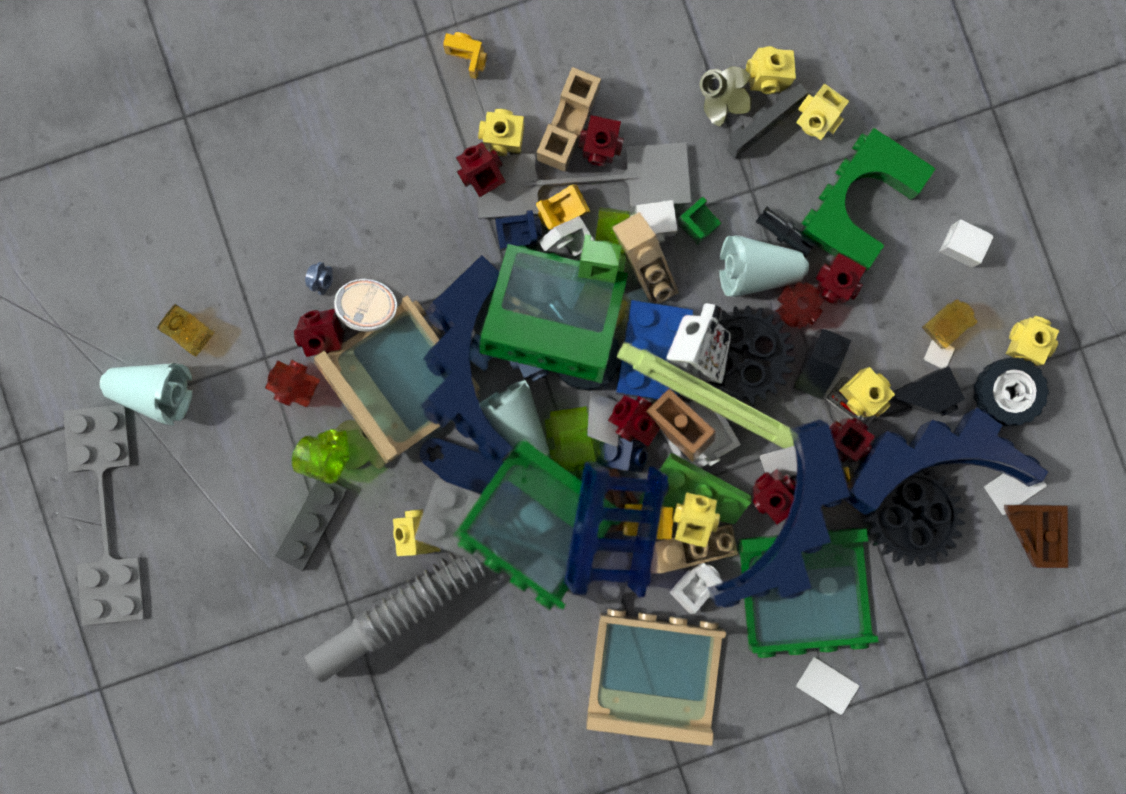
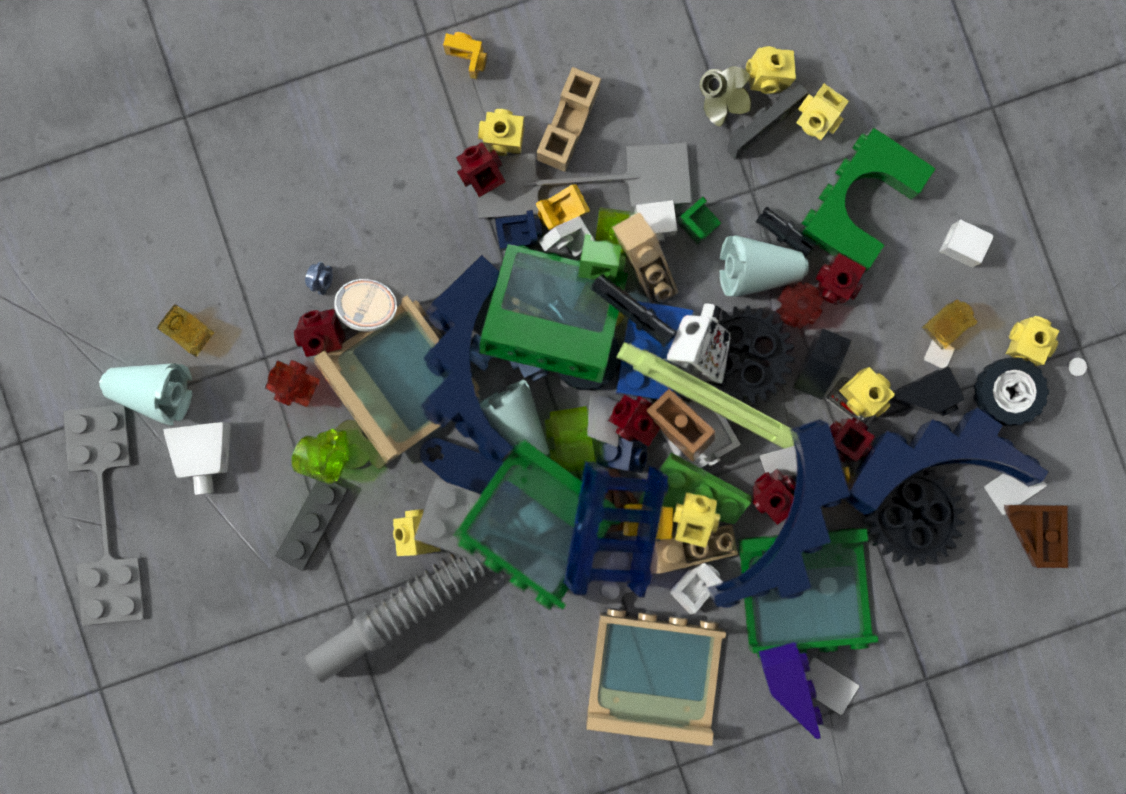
(199, 452): none -> white torso
(604, 131): dark red brick -> none
(633, 310): none -> black pin
(787, 683): none -> dark purple slope
(1077, 366): none -> white sticker

